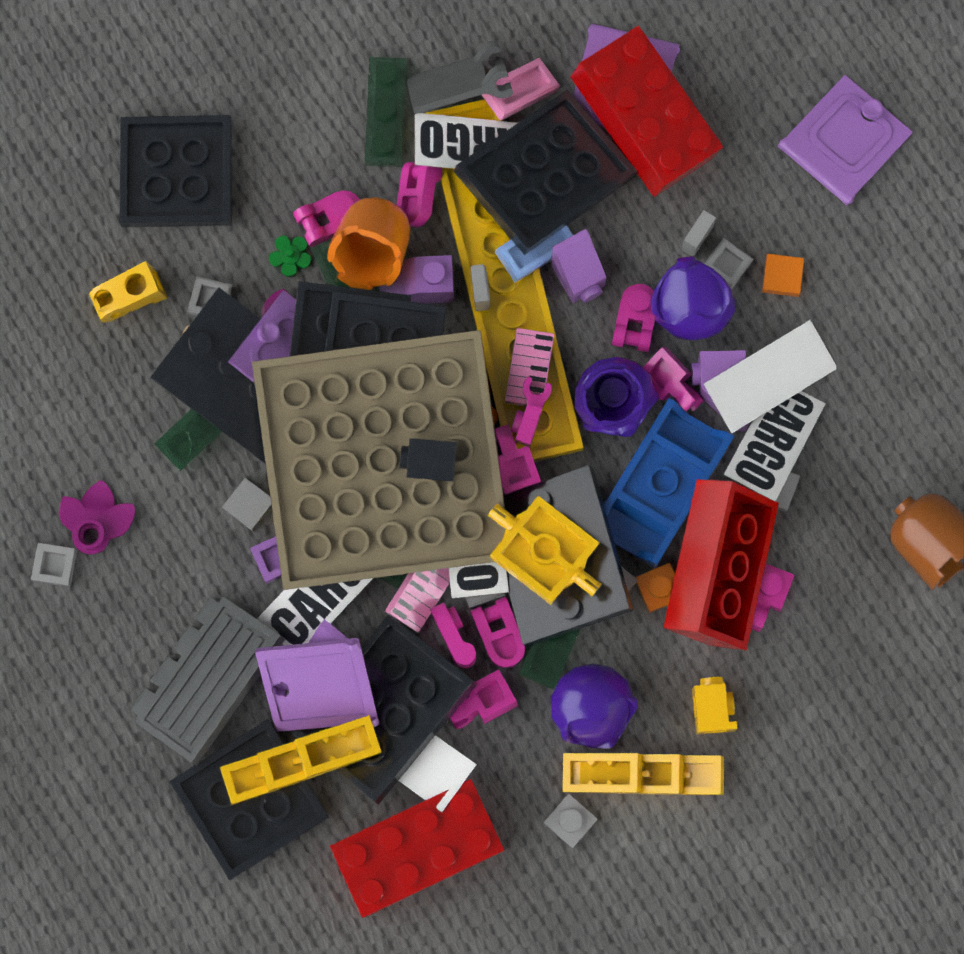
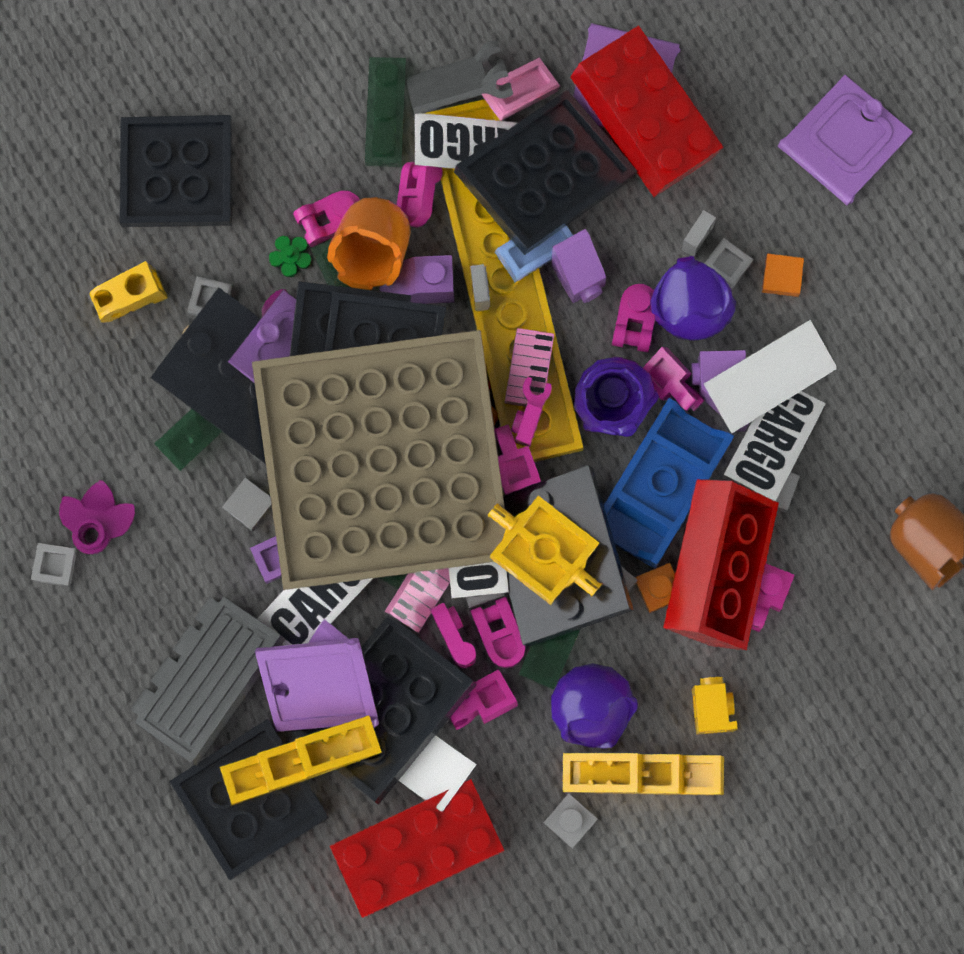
(429, 459): black brick -> none

